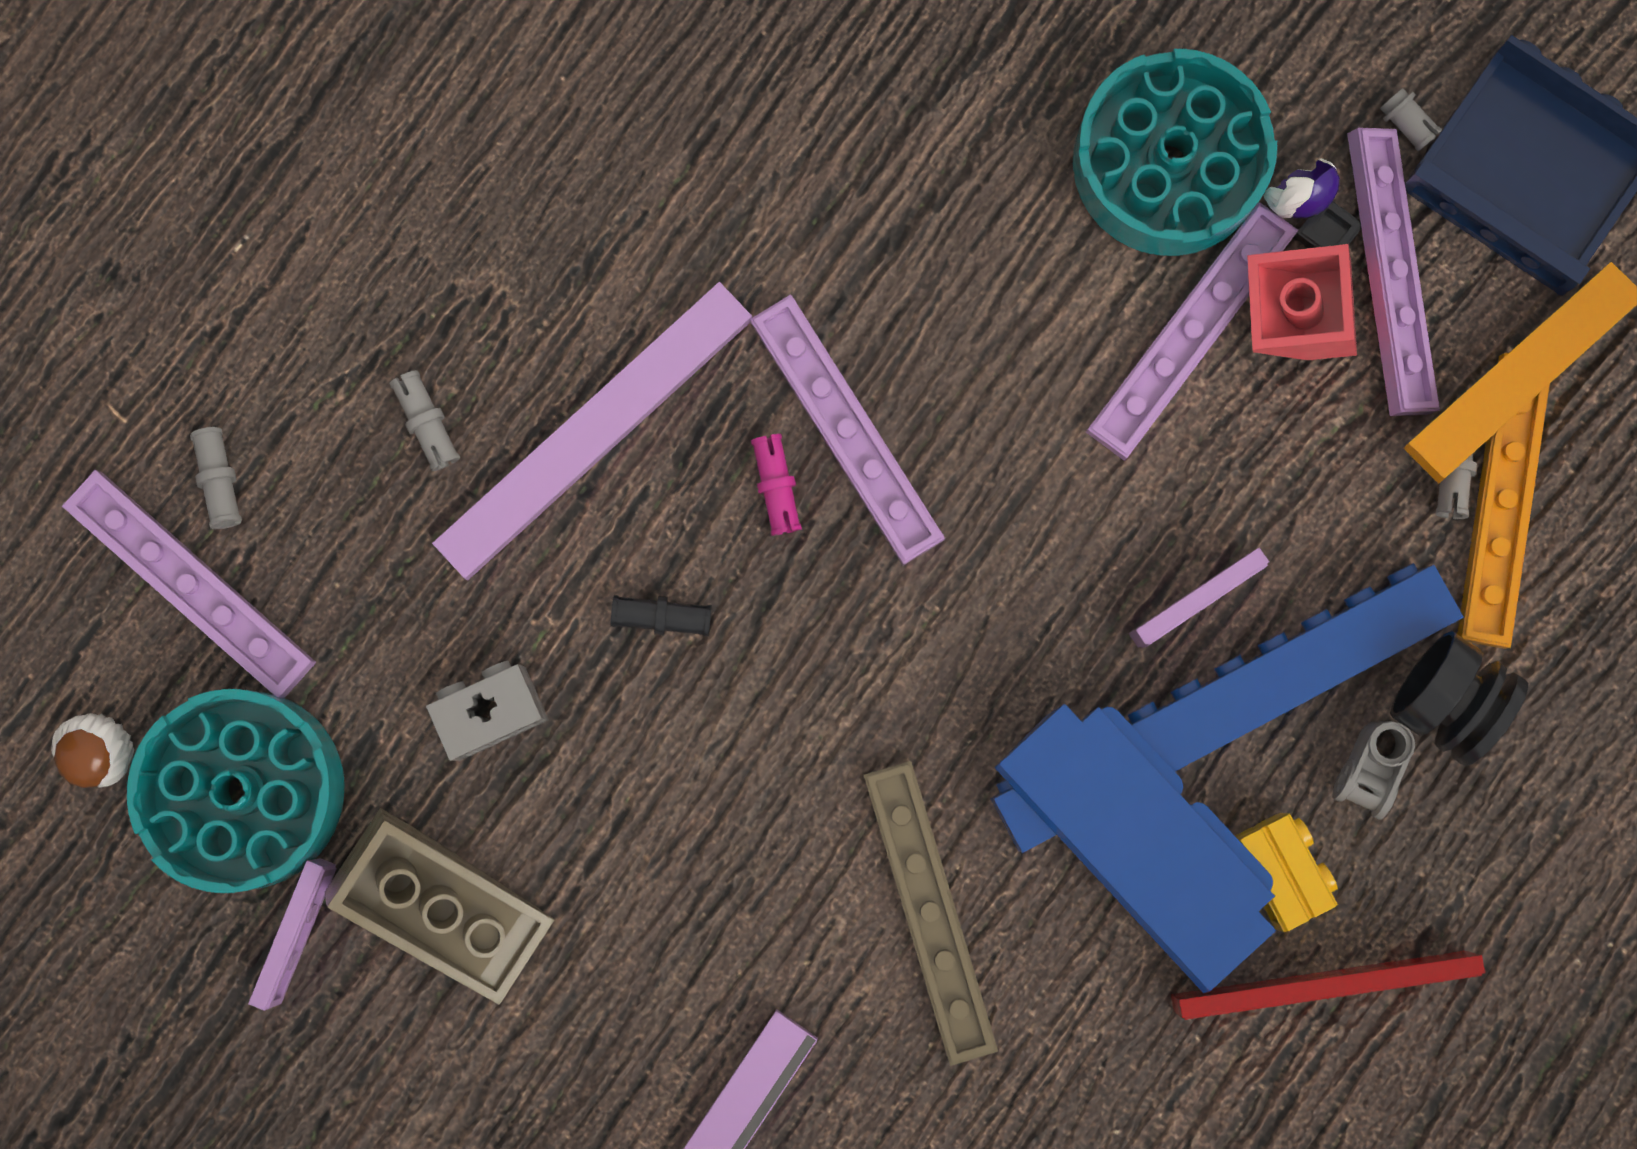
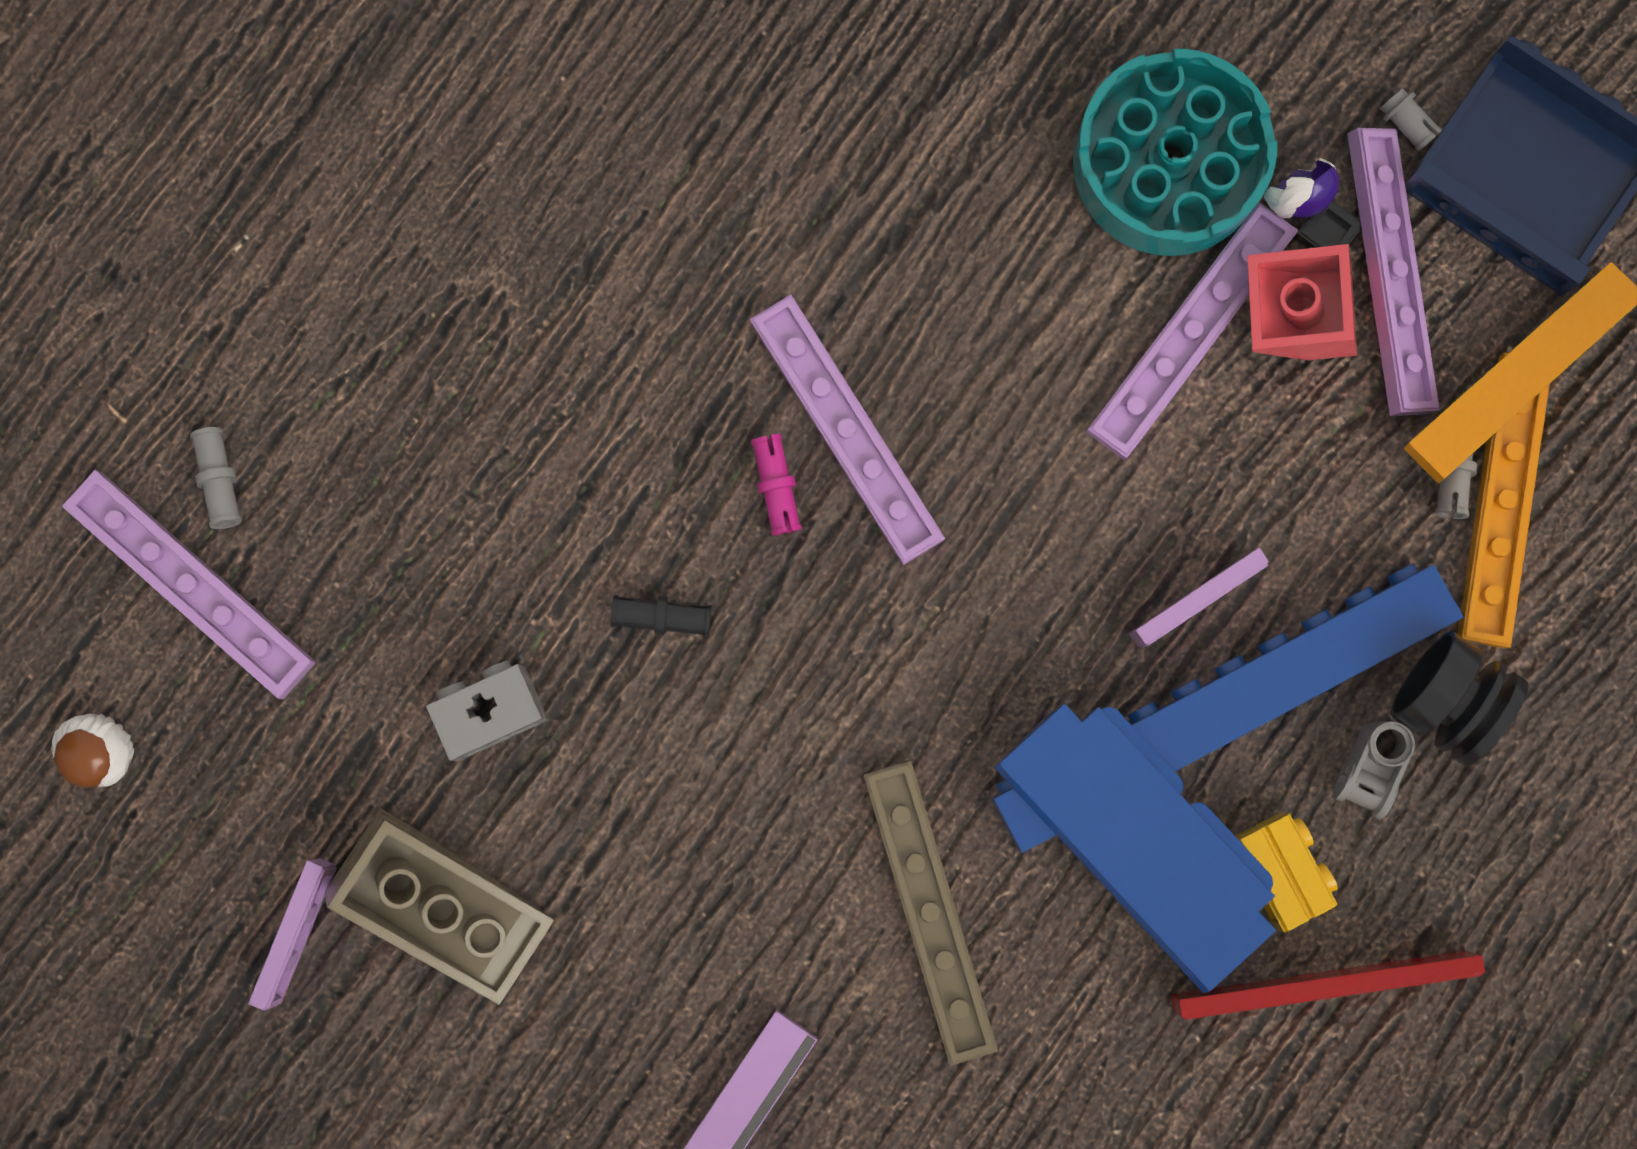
(184, 778): teal brick -> none
(424, 420): light grey pin -> none
(592, 431): lavender tile -> none

